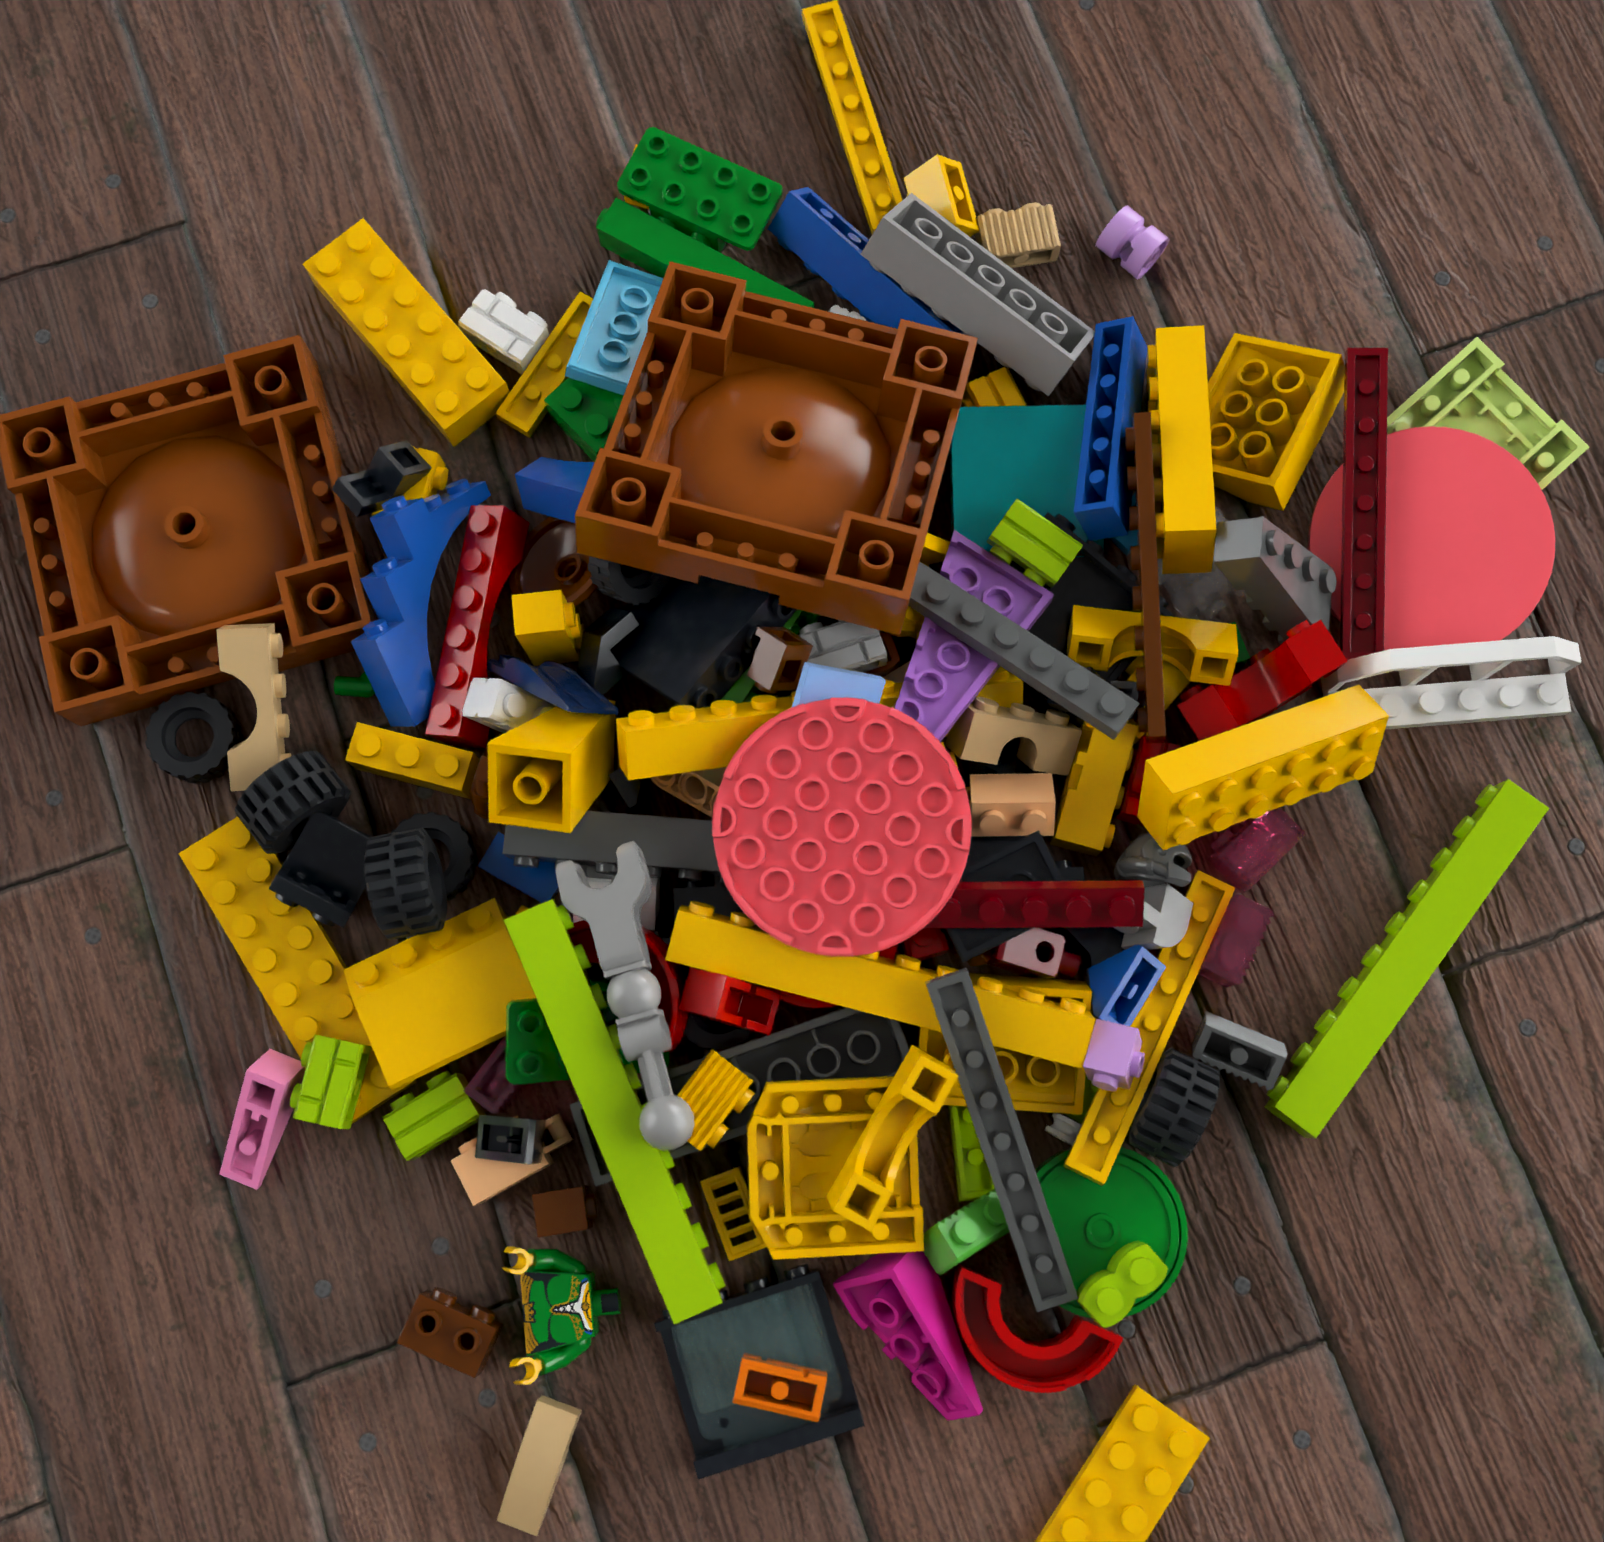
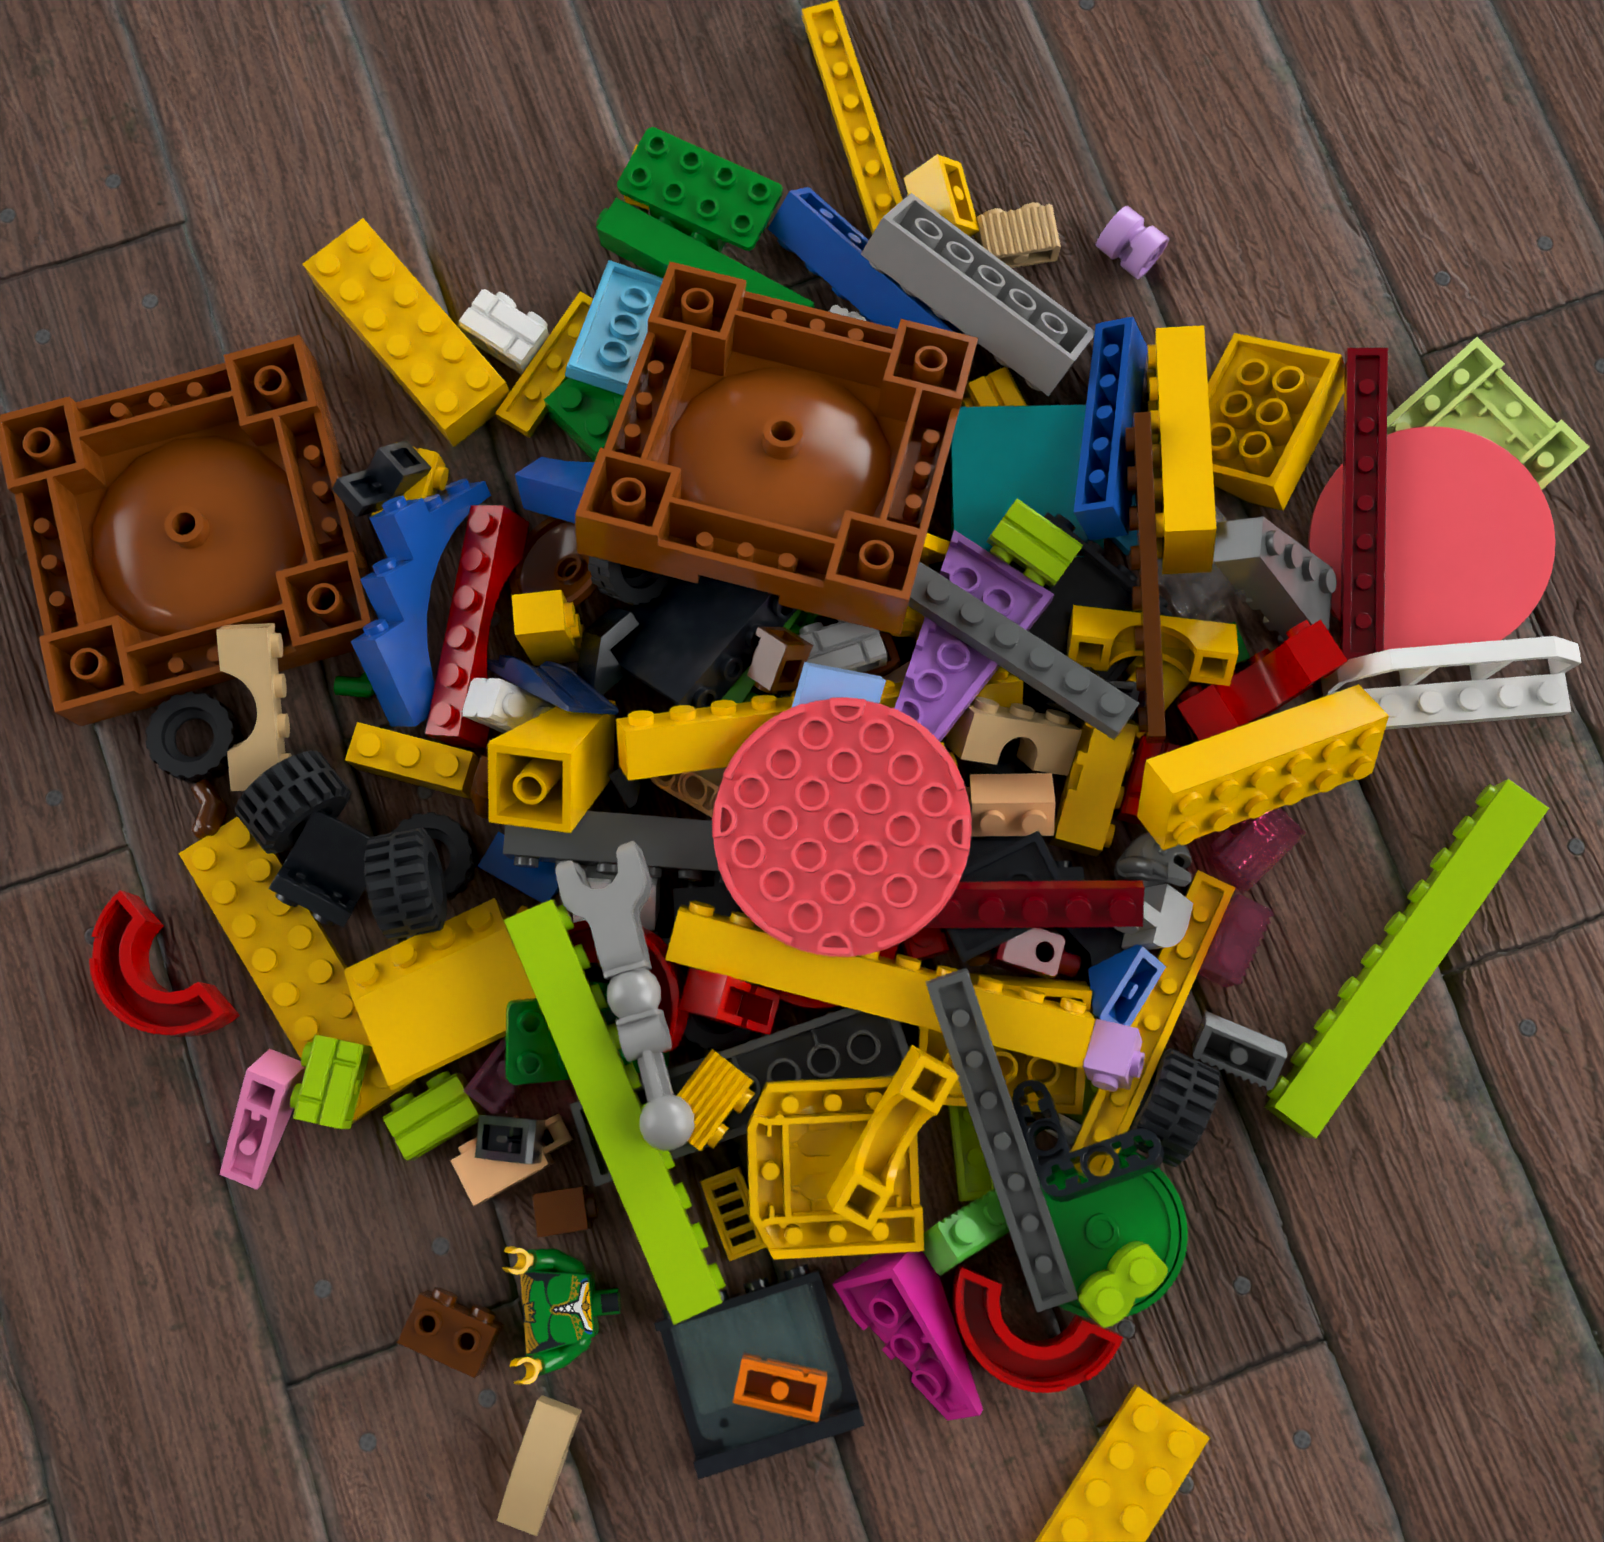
(129, 988): none -> red brick
(212, 810): none -> reddish brown arm
(1062, 1157): none -> black beam

